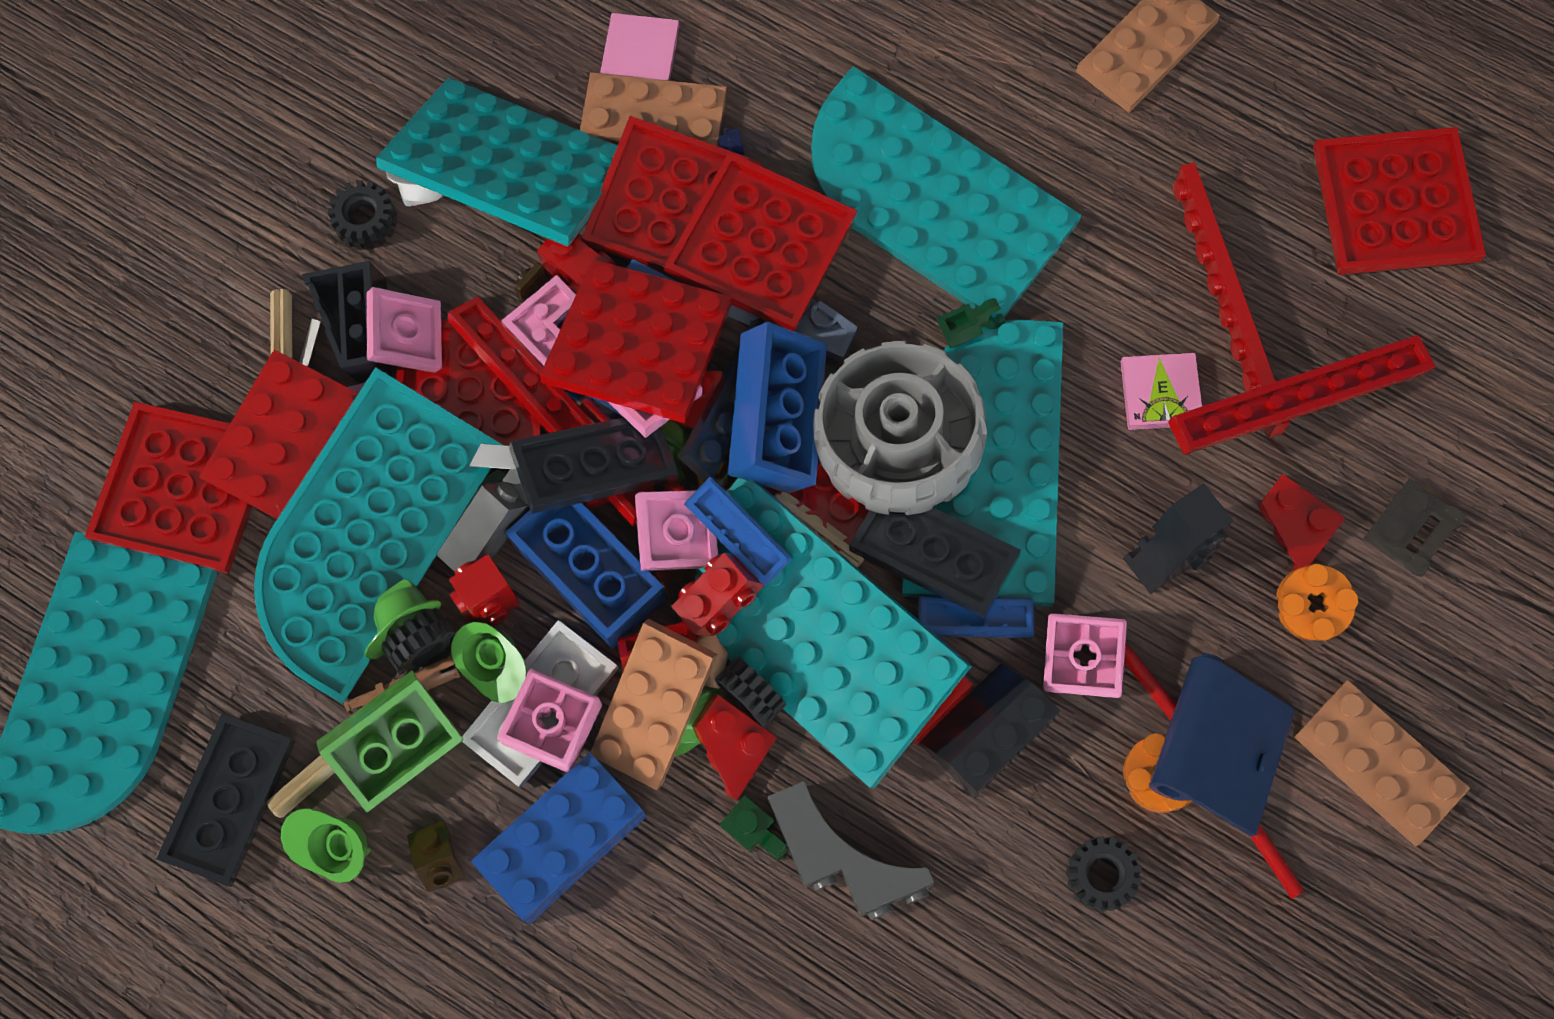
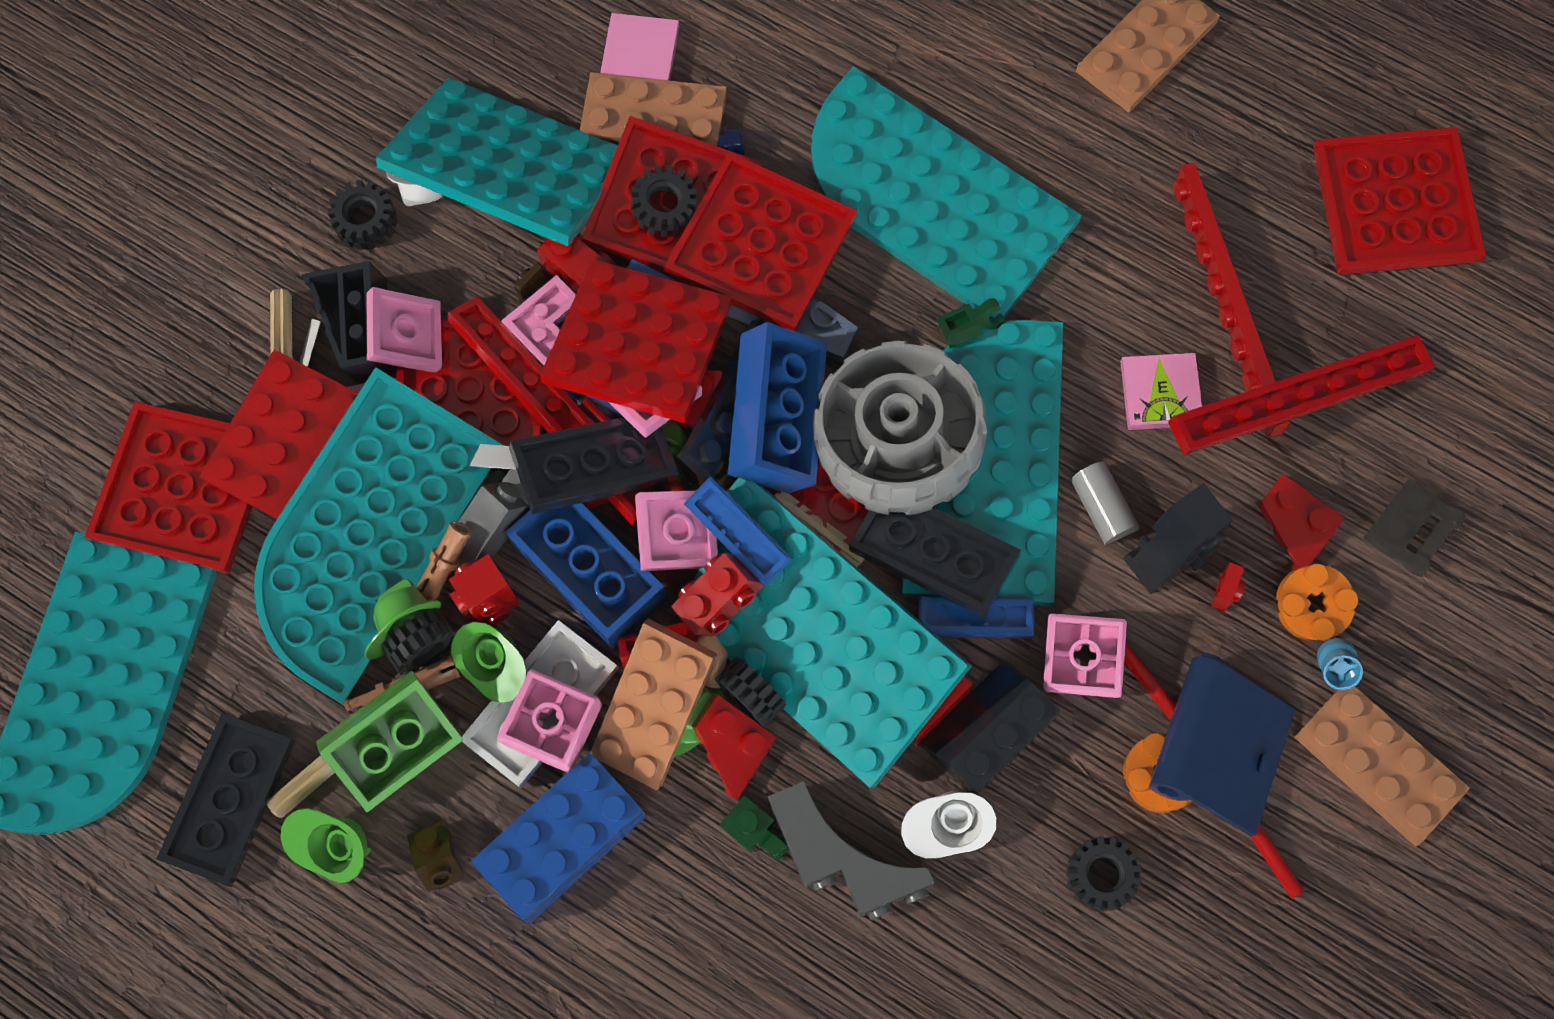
(444, 560): none -> nougat pin
(663, 181): none -> black tyre
(948, 825): none -> white piece
(1104, 502): none -> light grey brick
(1229, 587): none -> red plate
(1343, 672): none -> dark azure wheel

